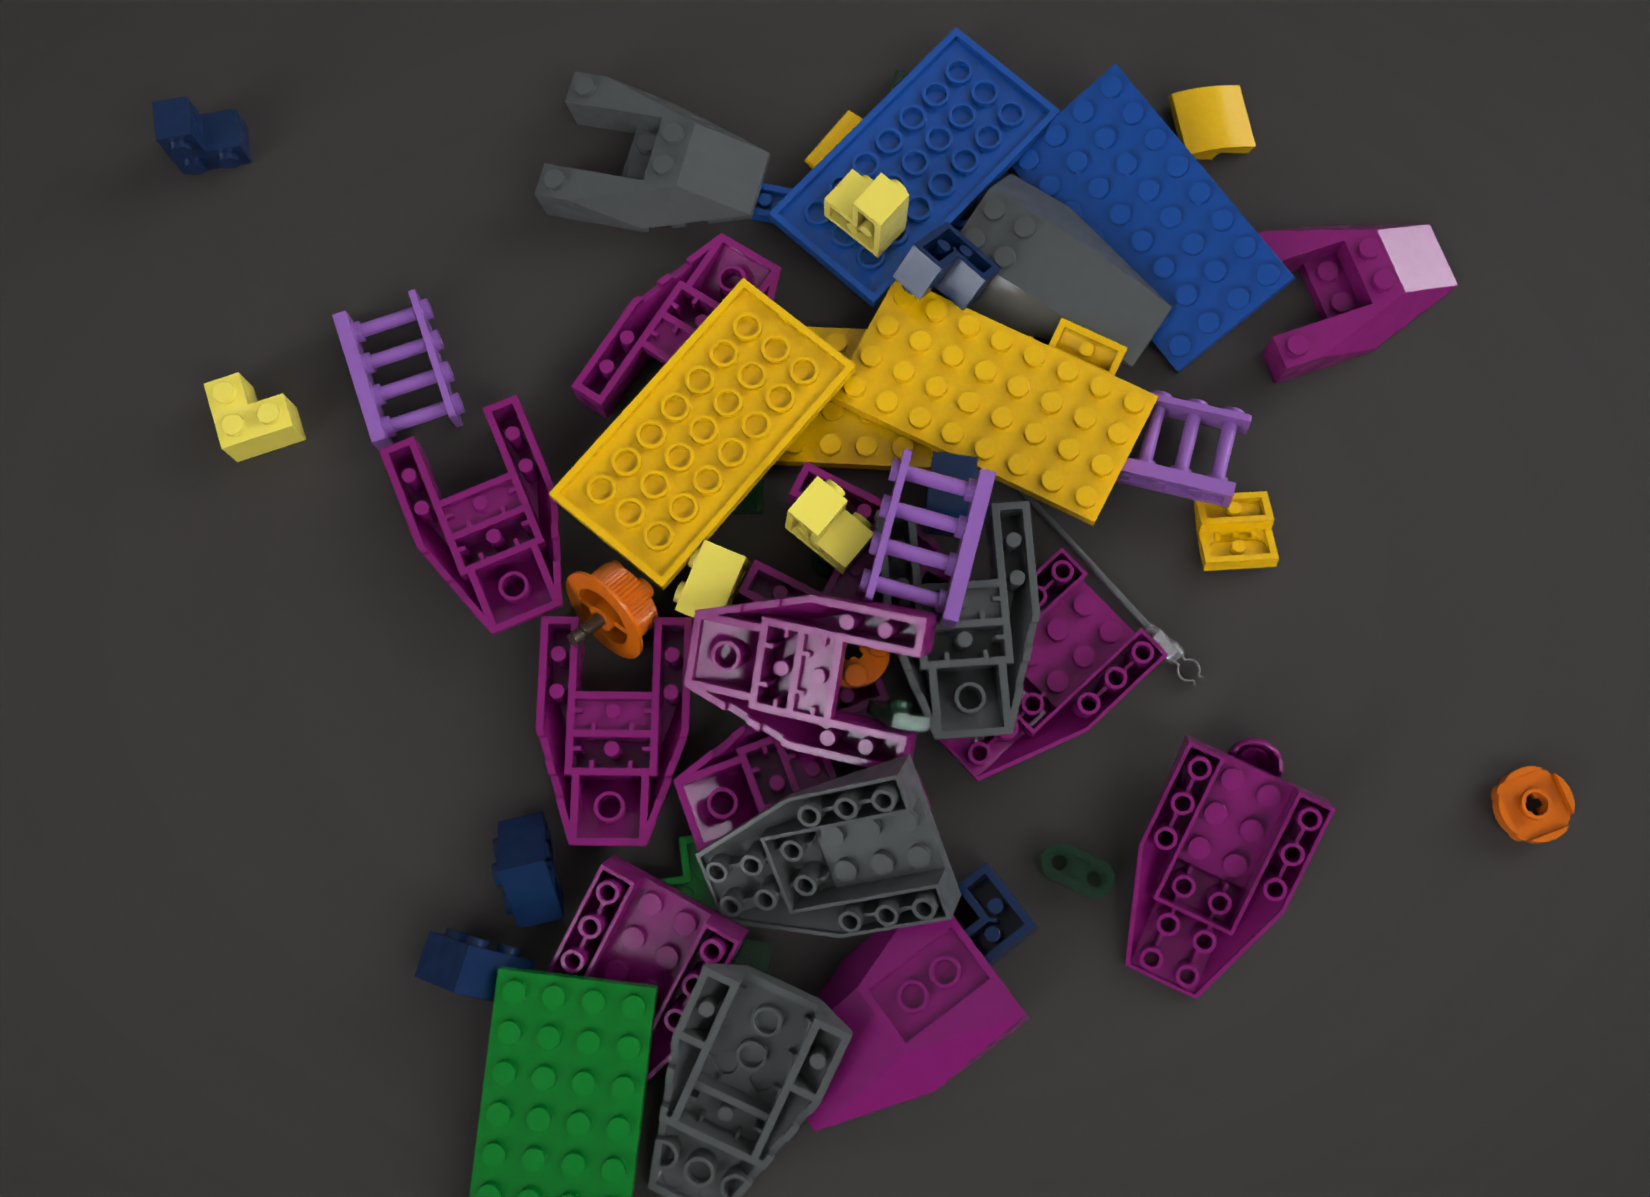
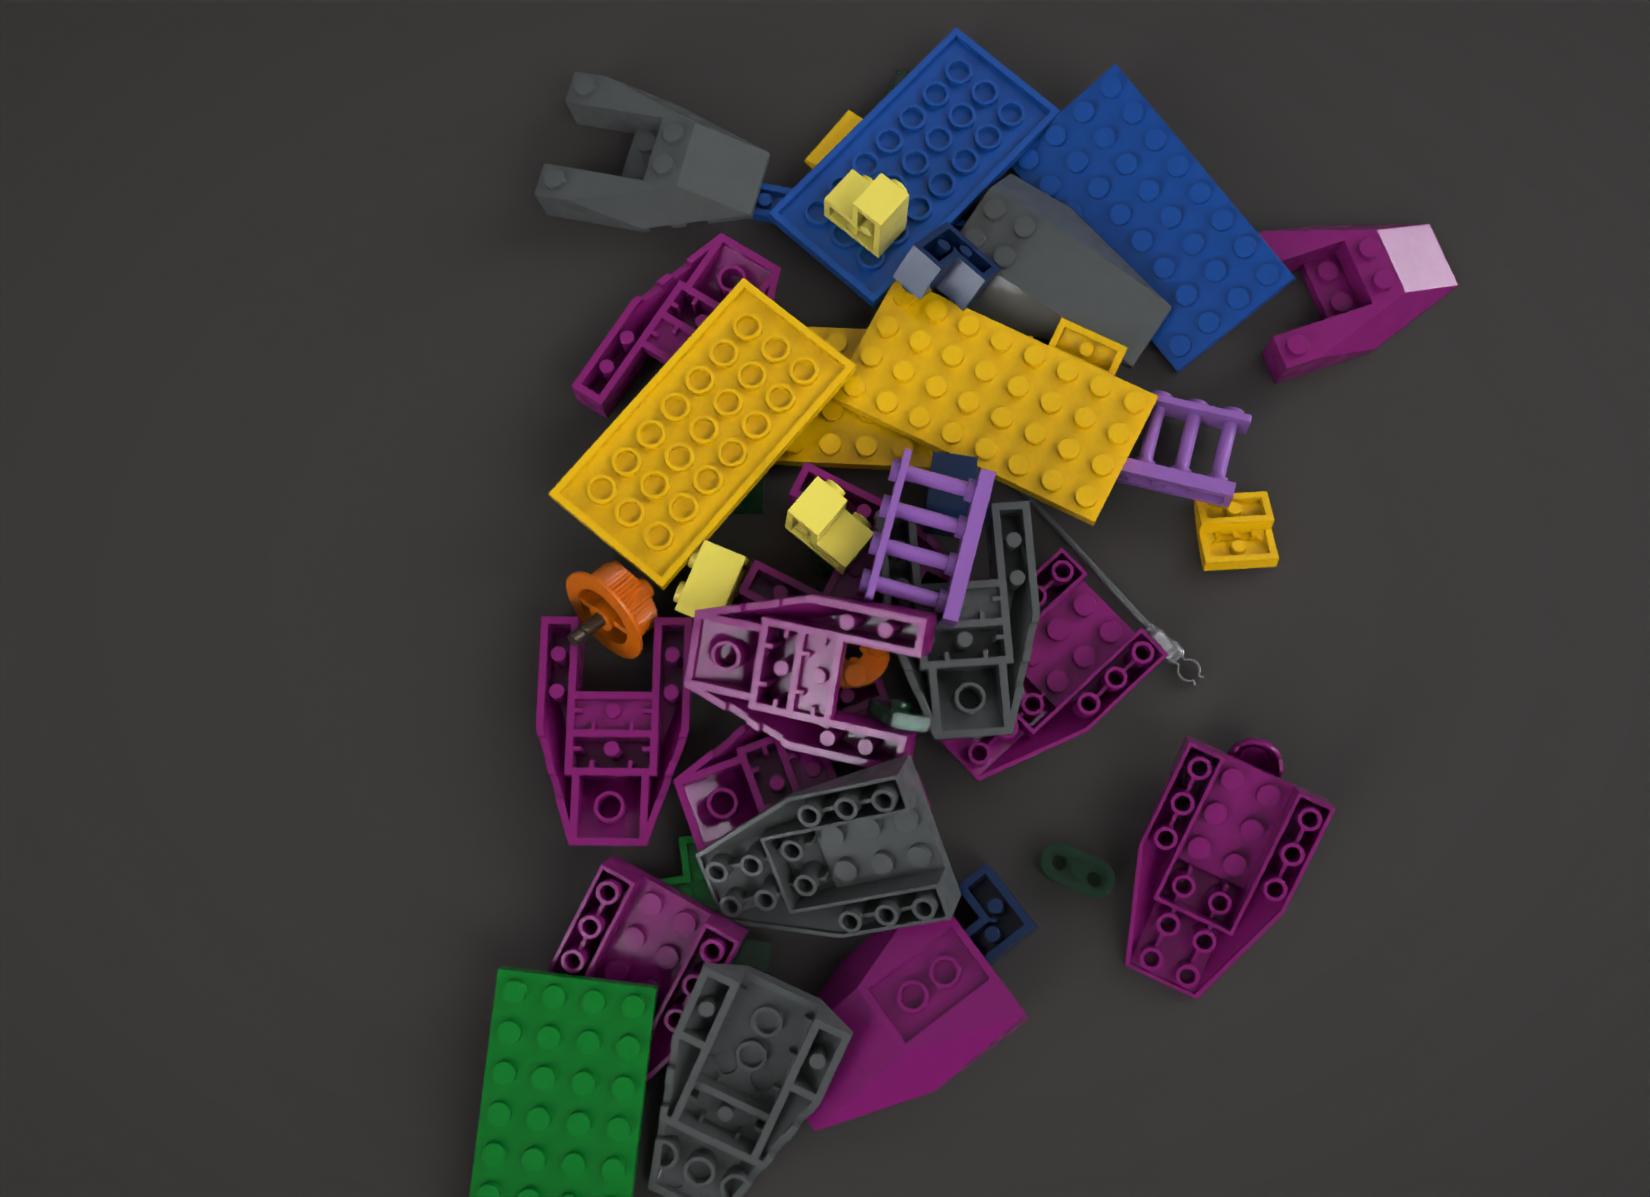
(200, 140): dark blue brick -> none
(249, 425): light yellow brick -> none
(363, 365): medium lavender fence -> none
(466, 963): dark blue brick -> none
(496, 538): magenta wedge -> none
(527, 870): dark blue brick -> none
(1212, 121): yellow slope -> none
(1553, 814): orange plate -> none

